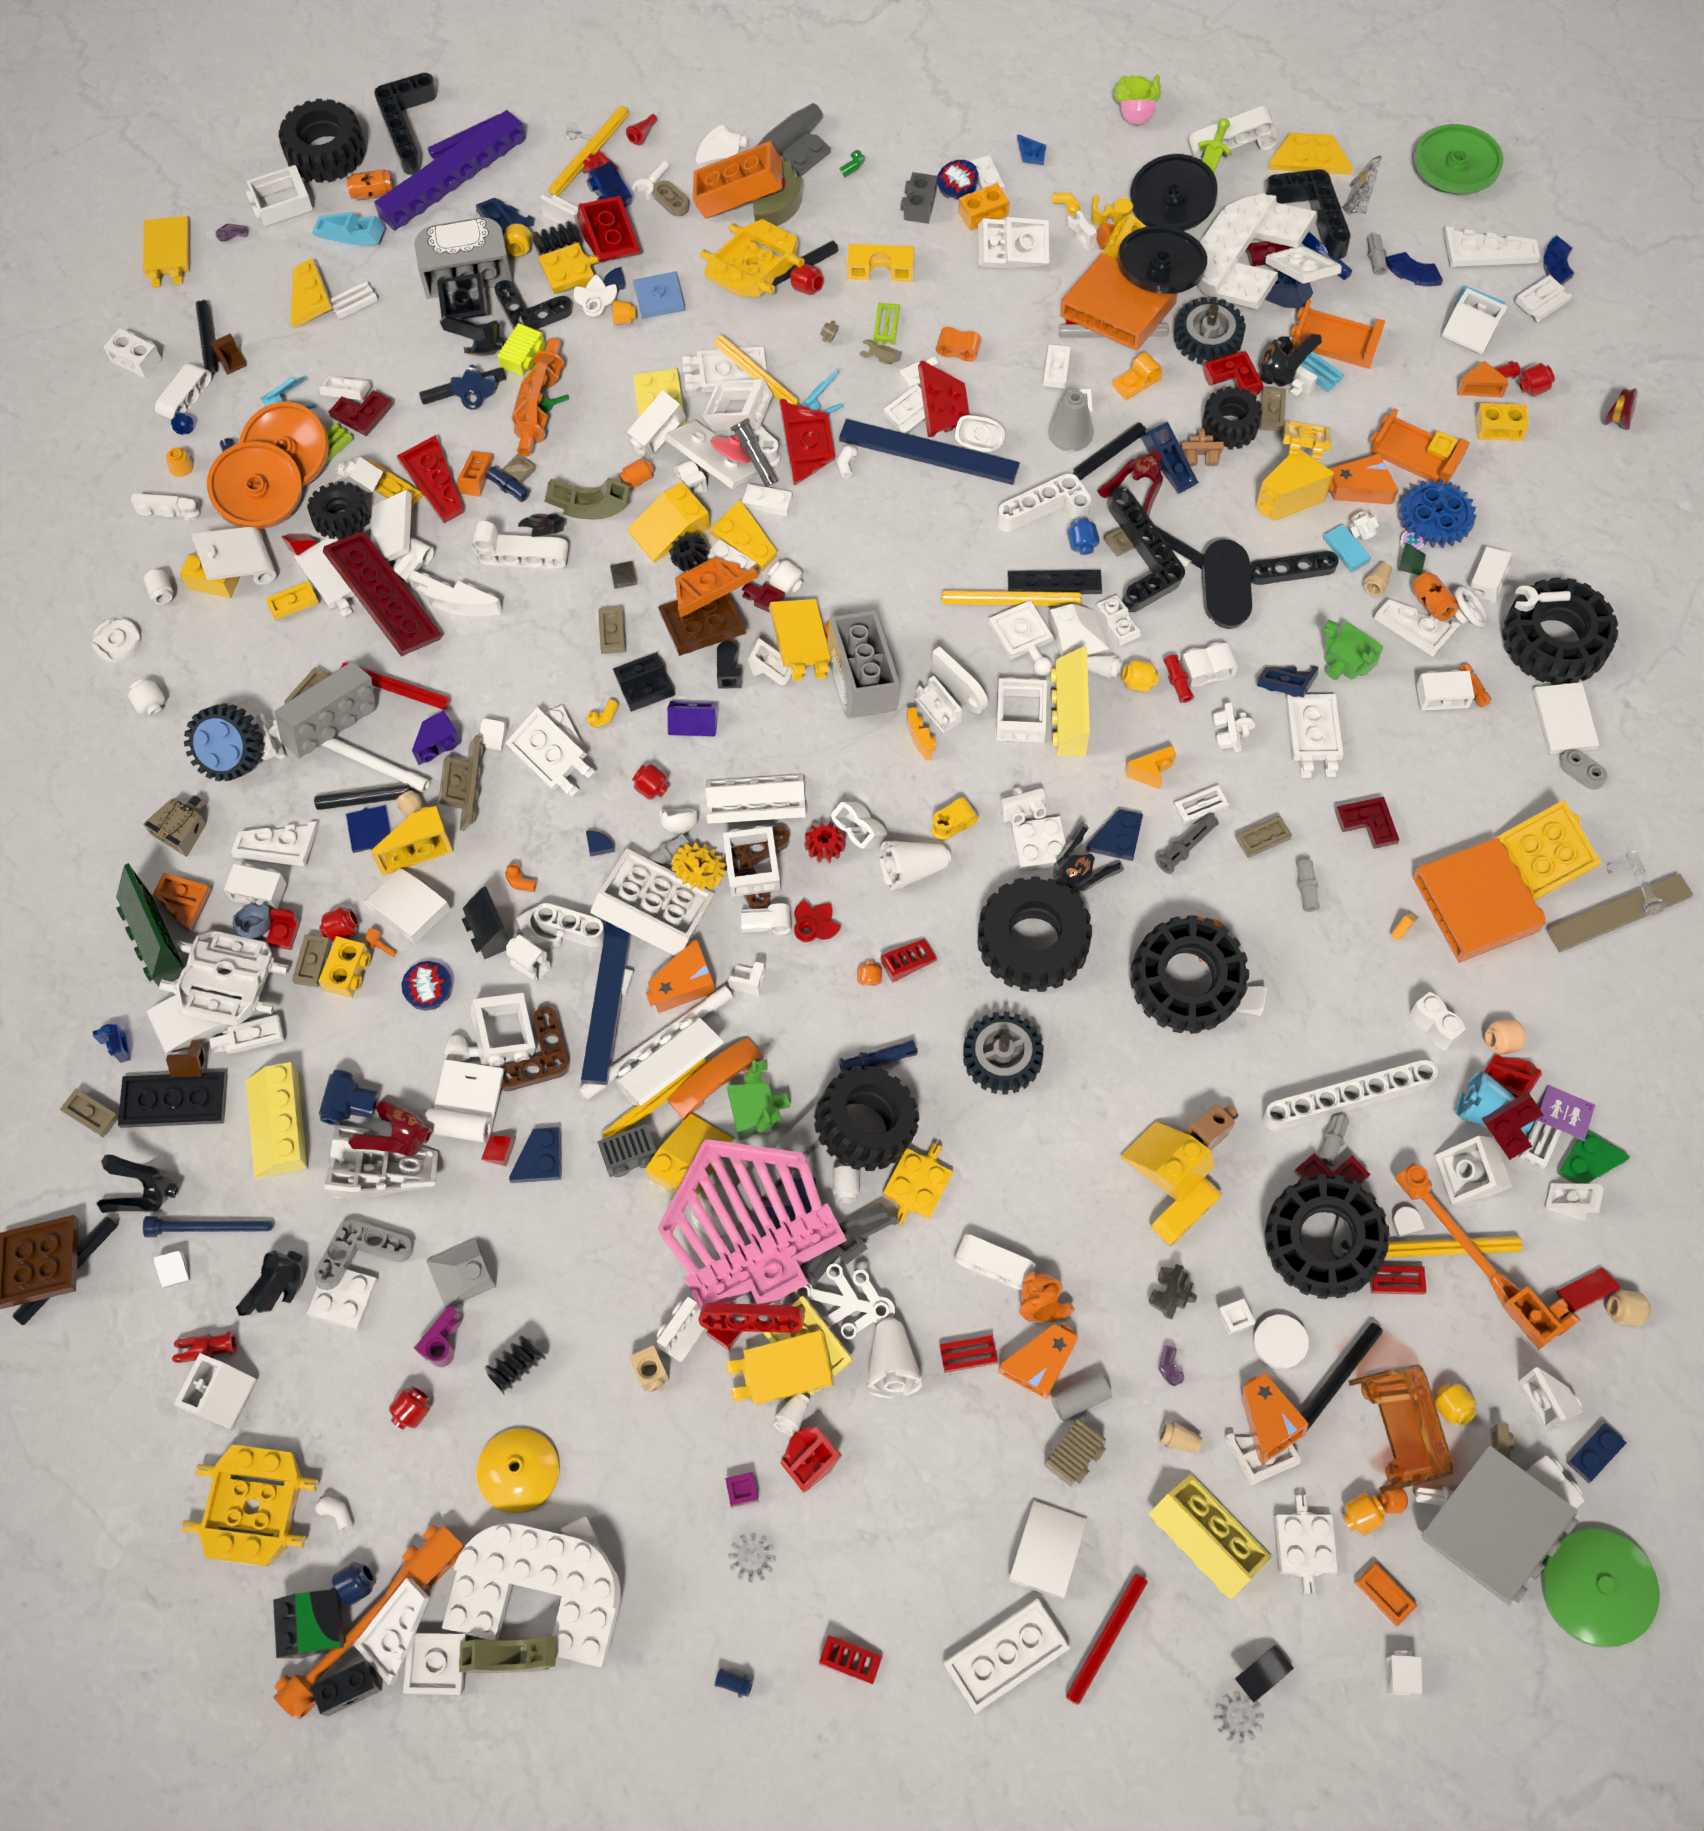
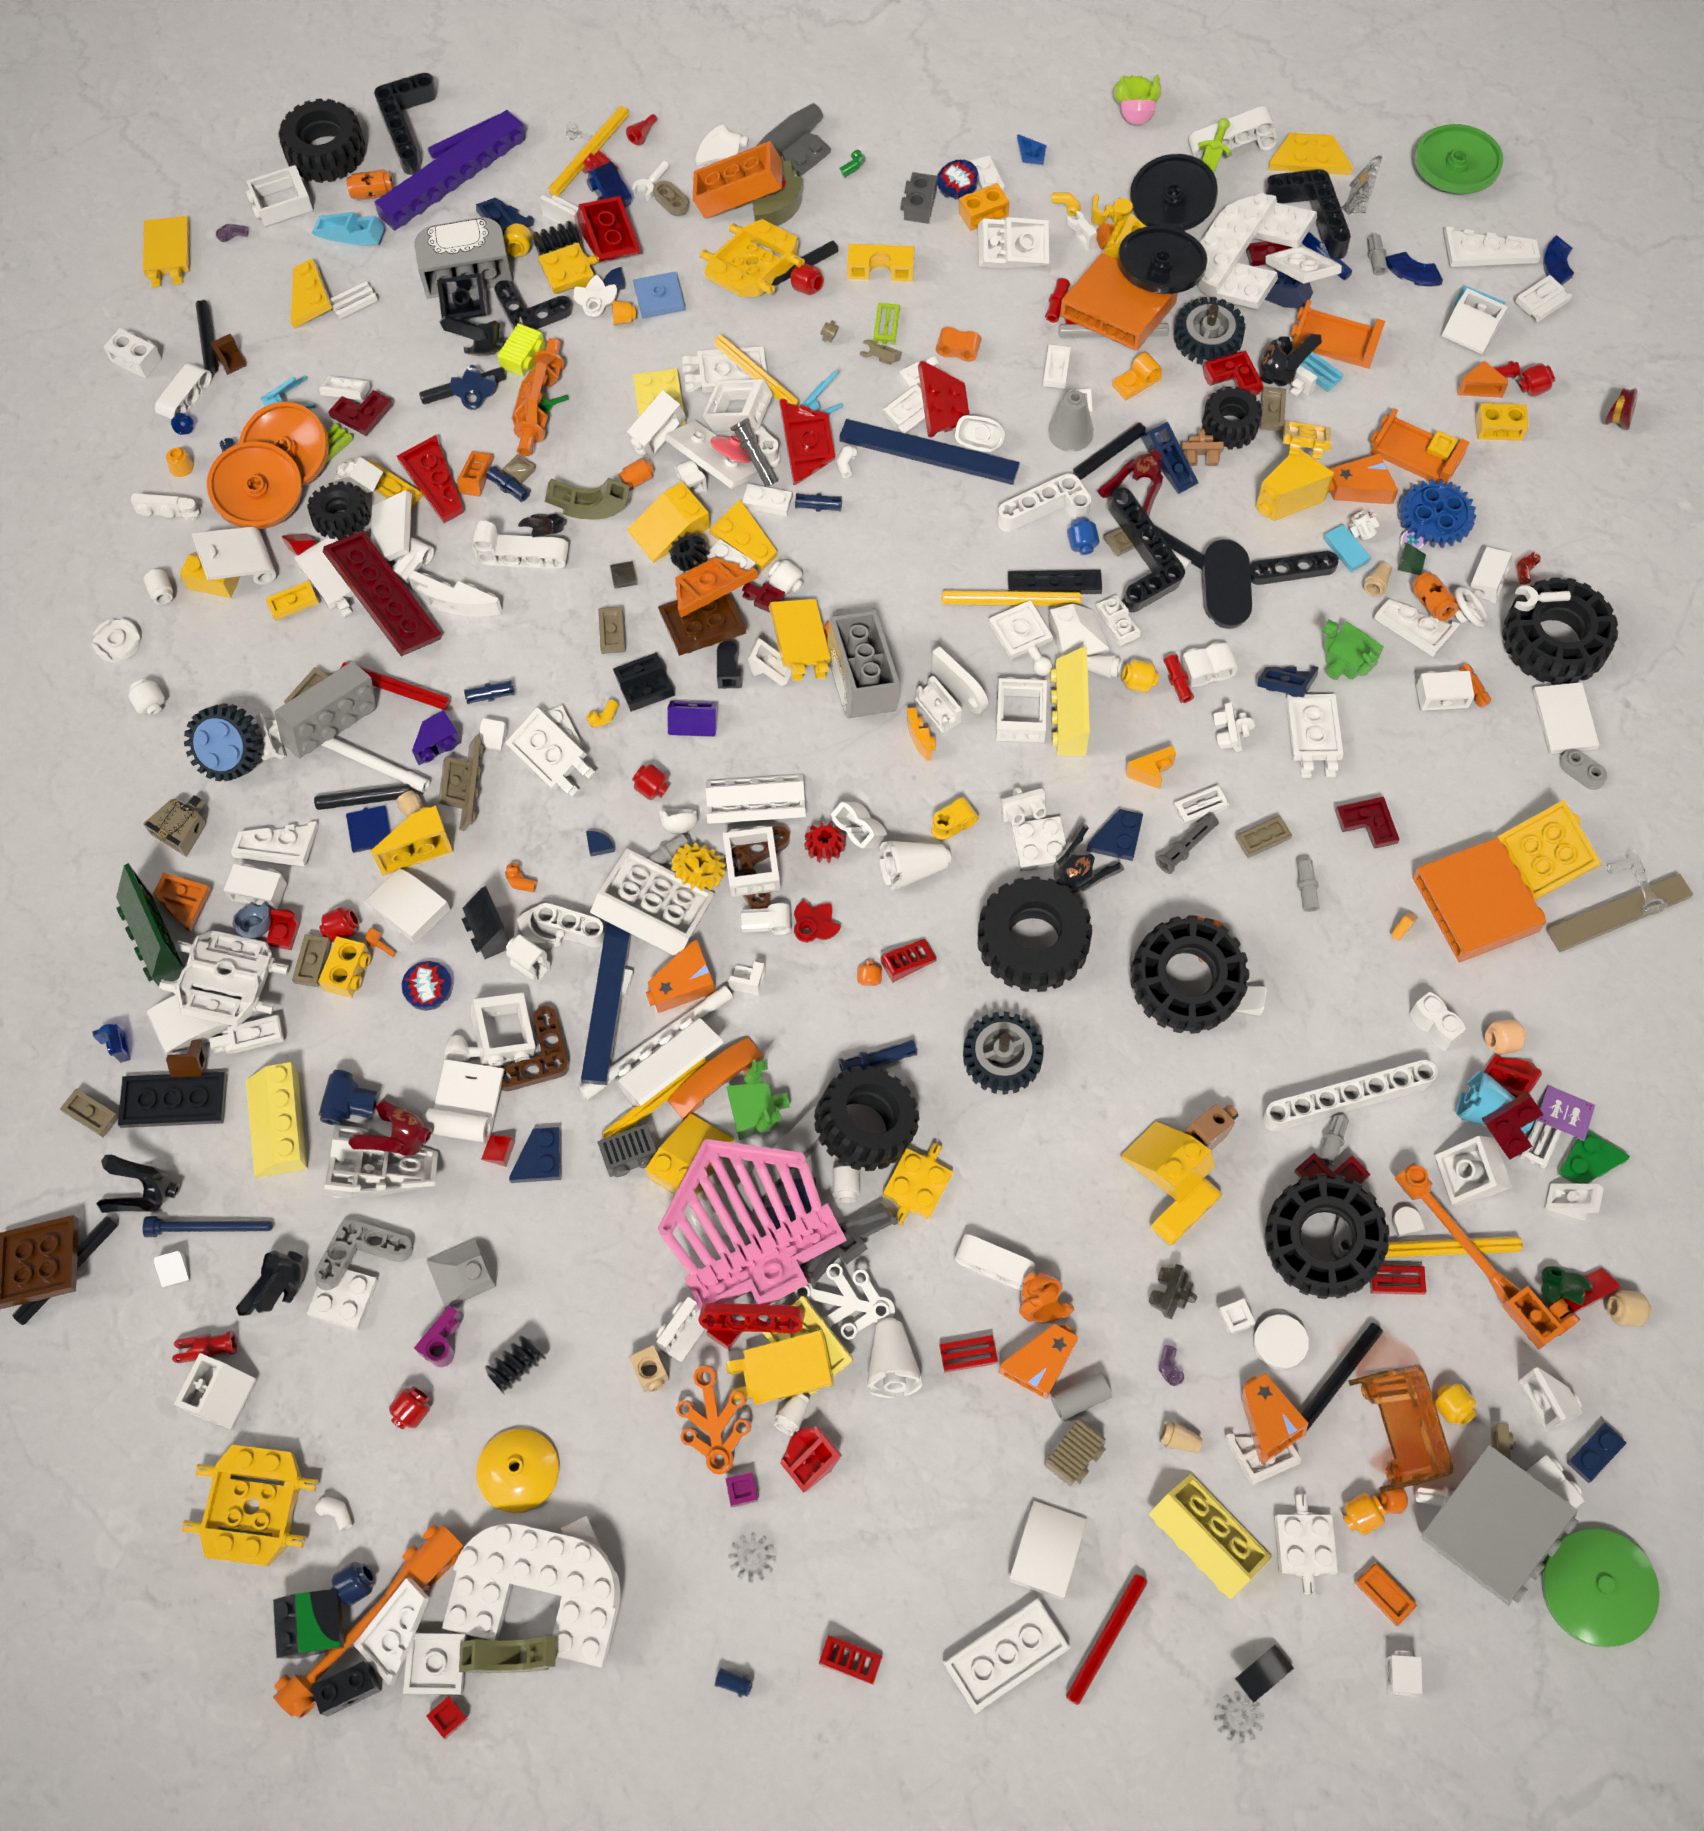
(446, 1717): none -> red plate
(489, 692): none -> dark blue pin
(714, 1423): none -> orange plant
(818, 502): none -> dark blue pin
(1056, 299): none -> red pin
(1525, 565): none -> clear red arm
(1558, 1284): none -> dark green plate

